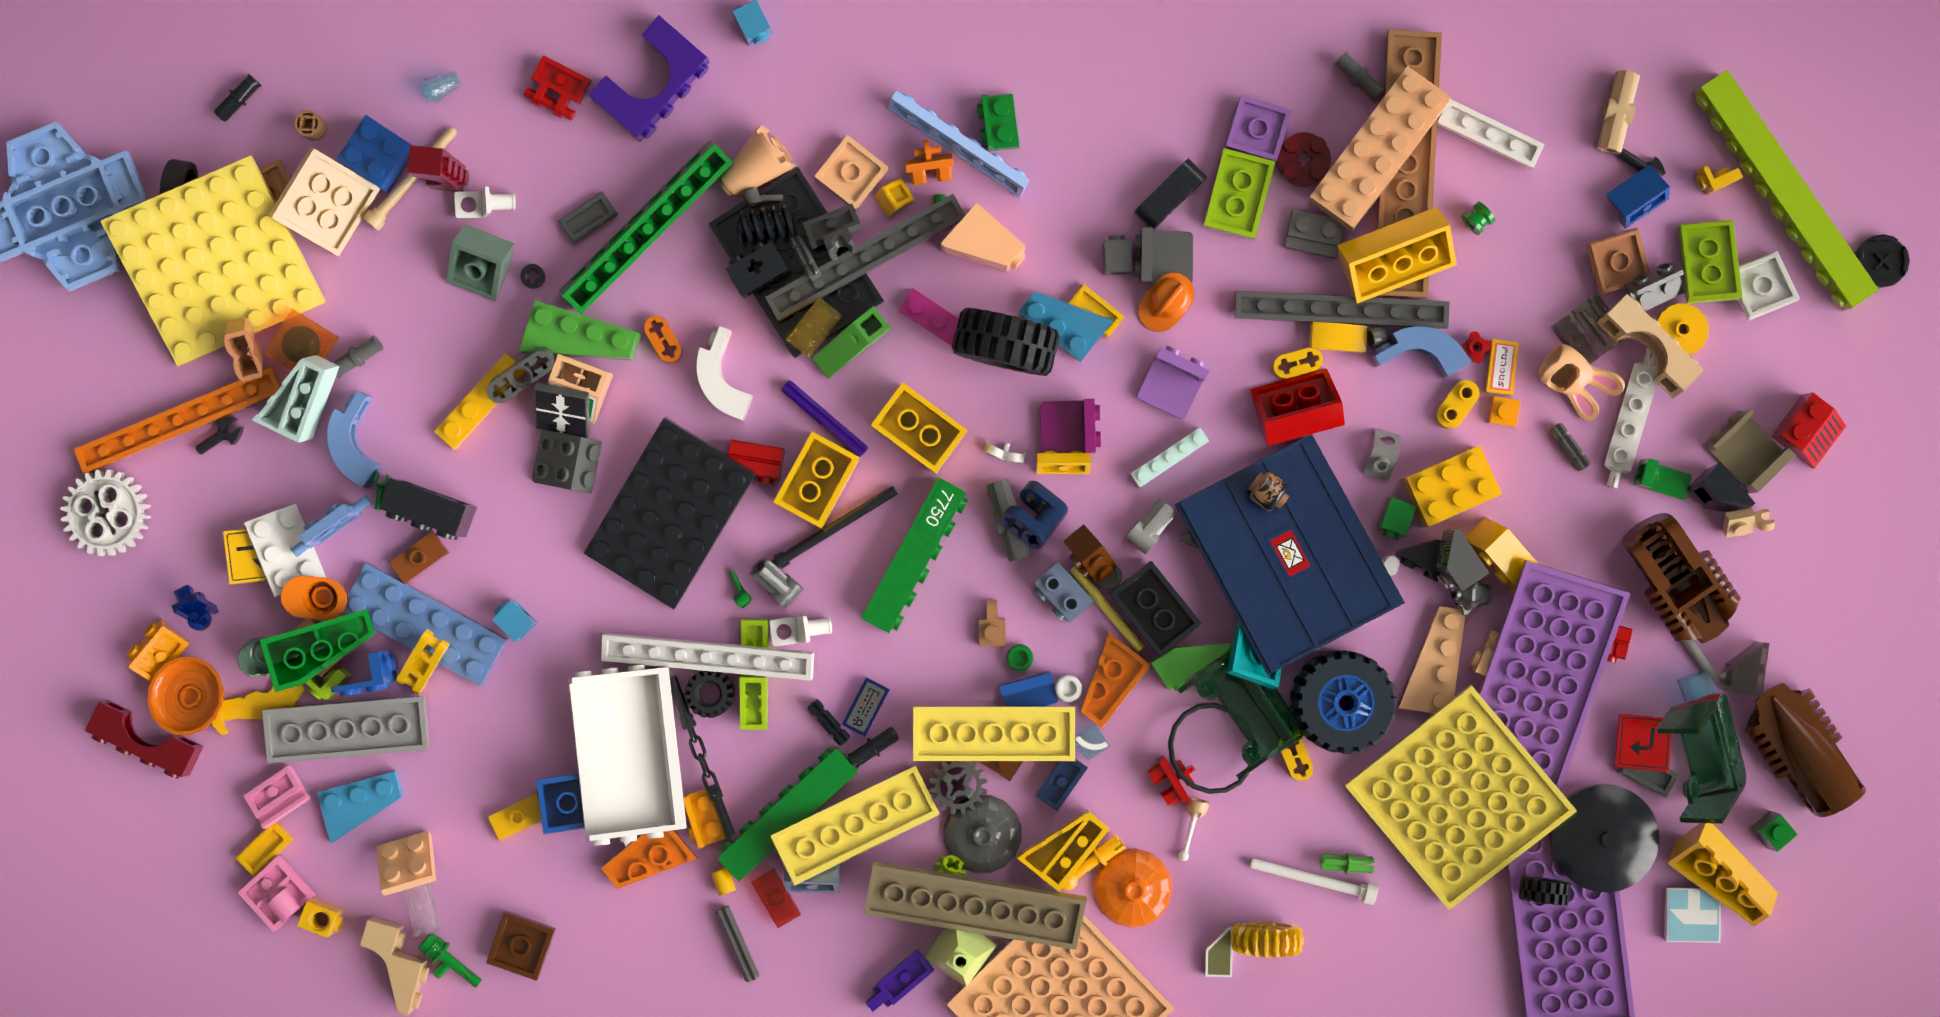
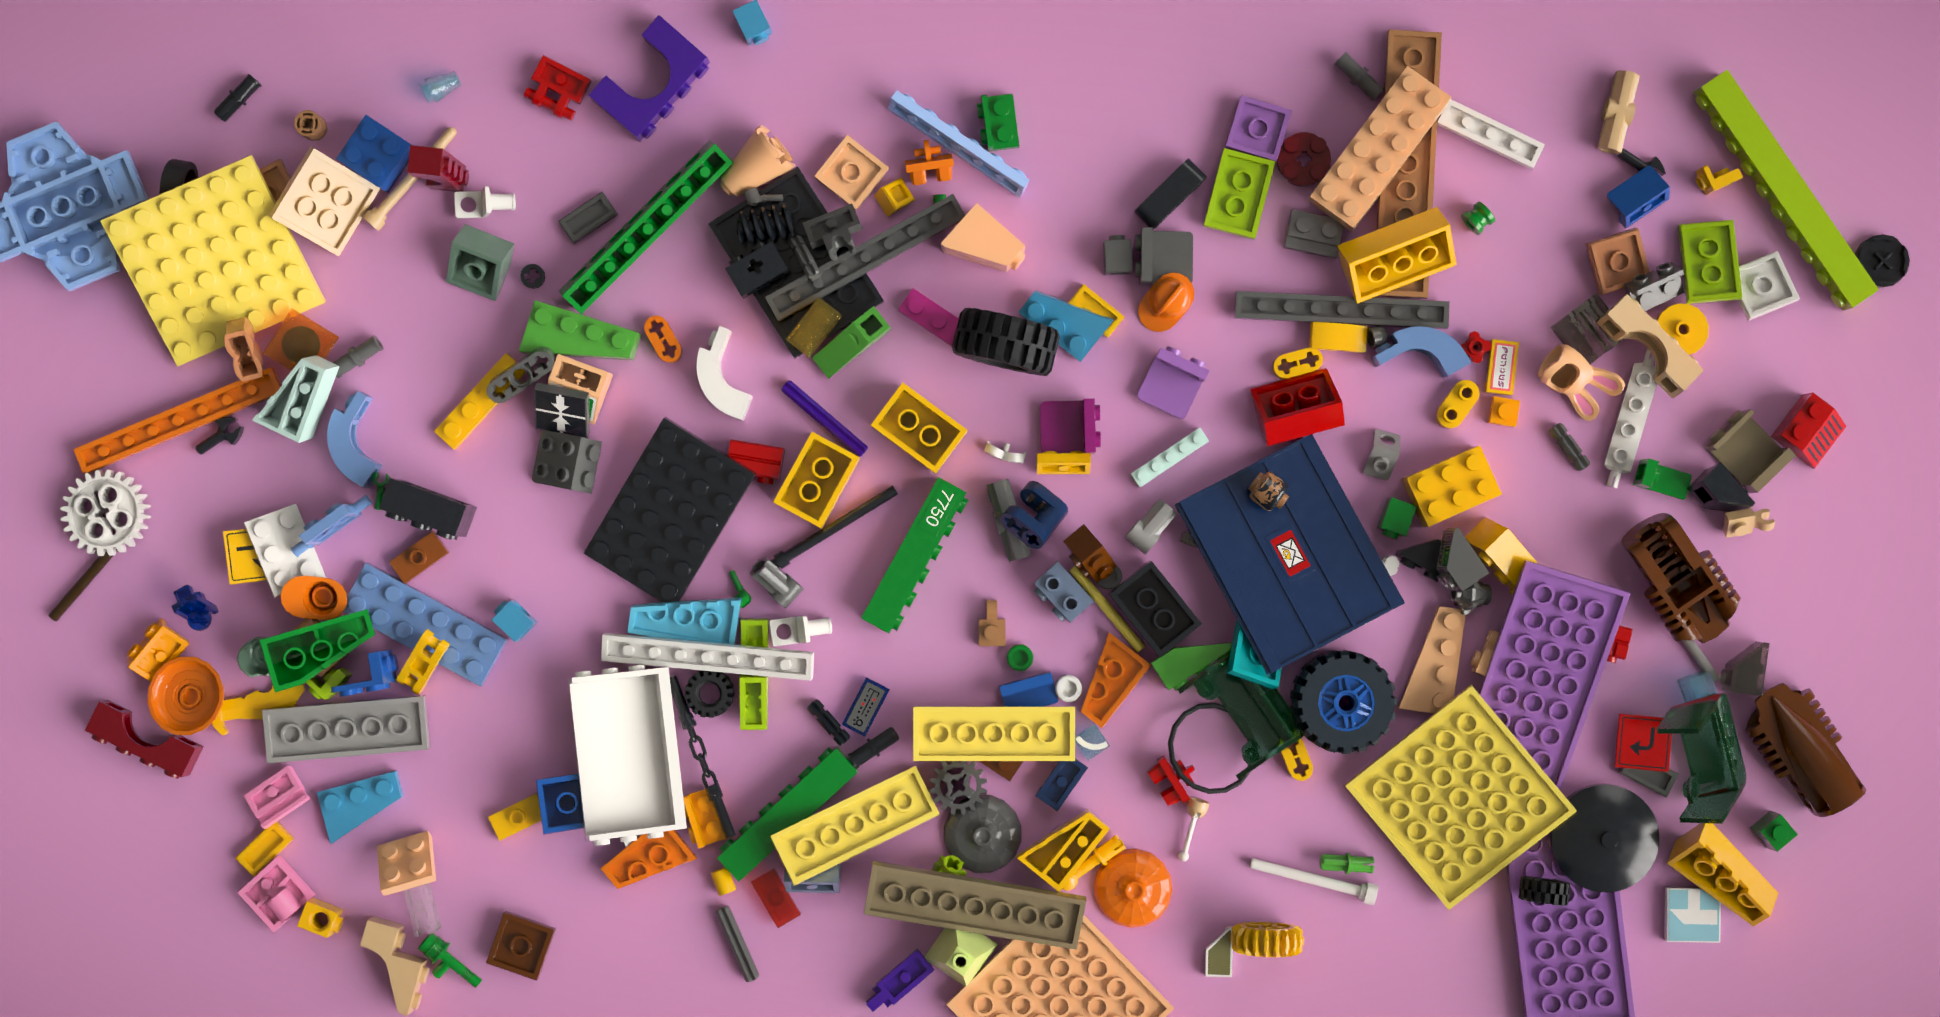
(79, 586): none -> dark brown bar
(687, 620): none -> medium azure wing

